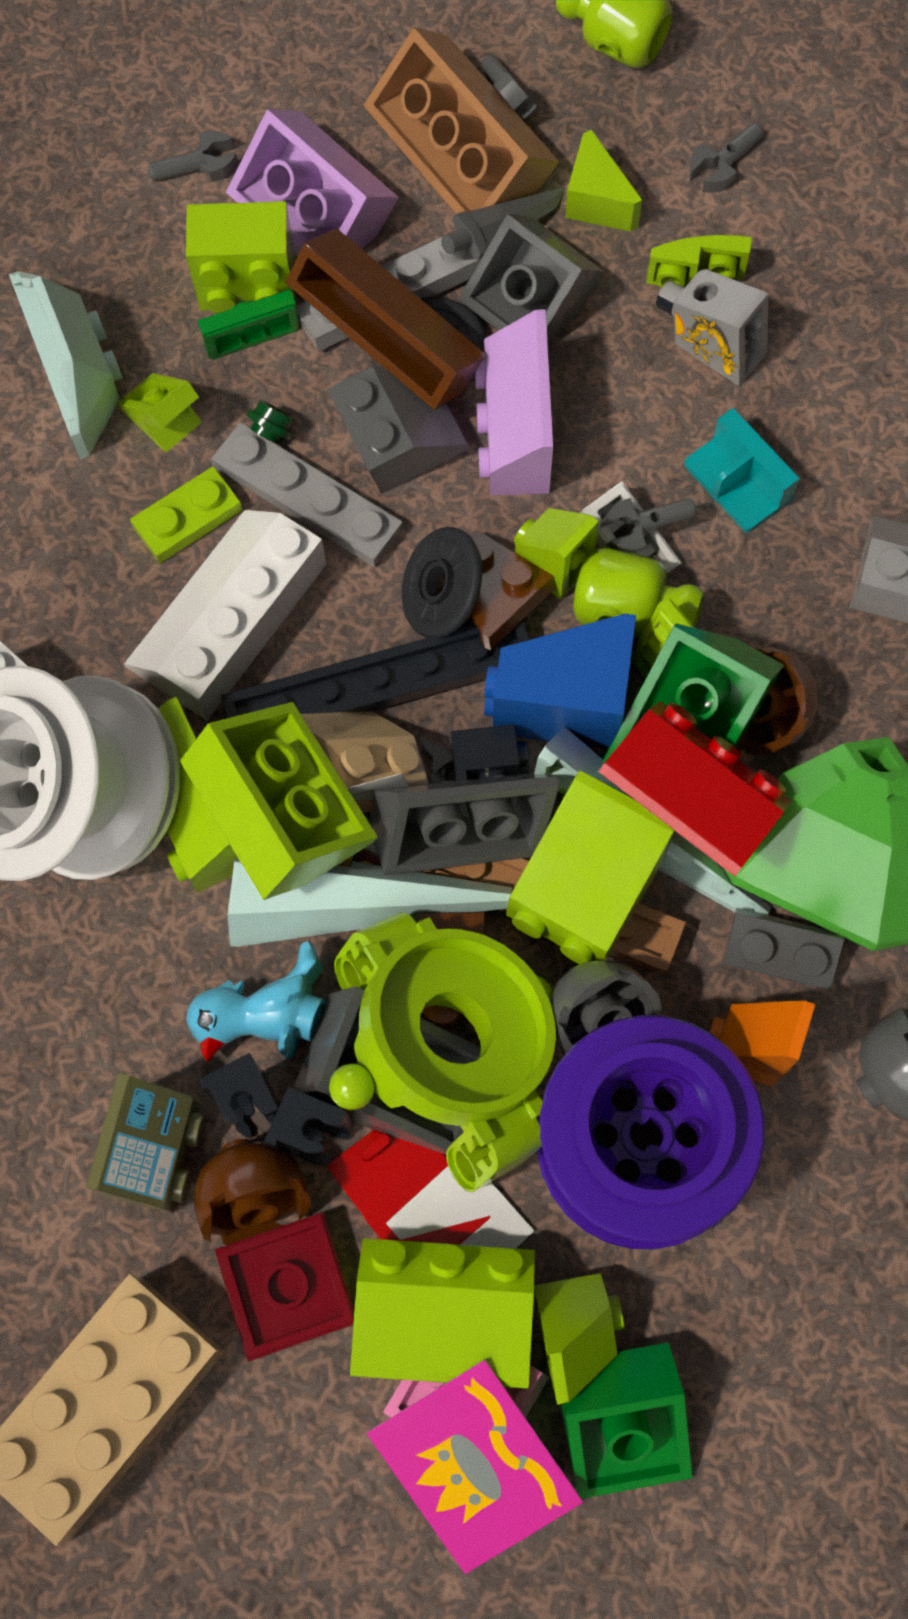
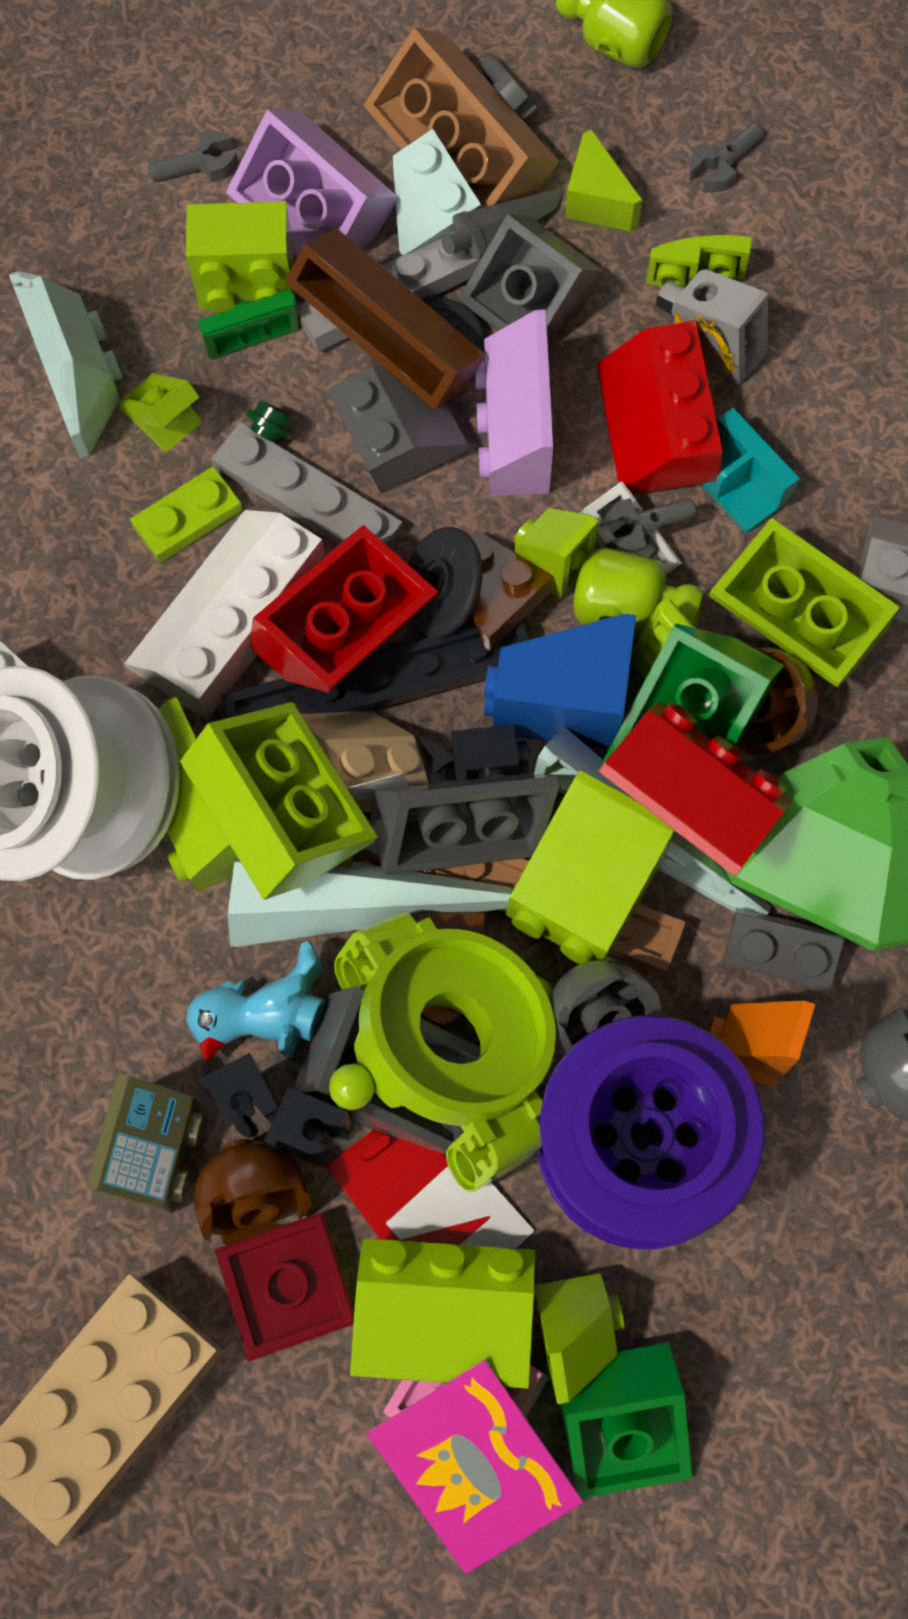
(339, 612): none -> red slope
(428, 192): none -> light aqua wing
(660, 410): none -> red slope
(805, 602): none -> lime slope

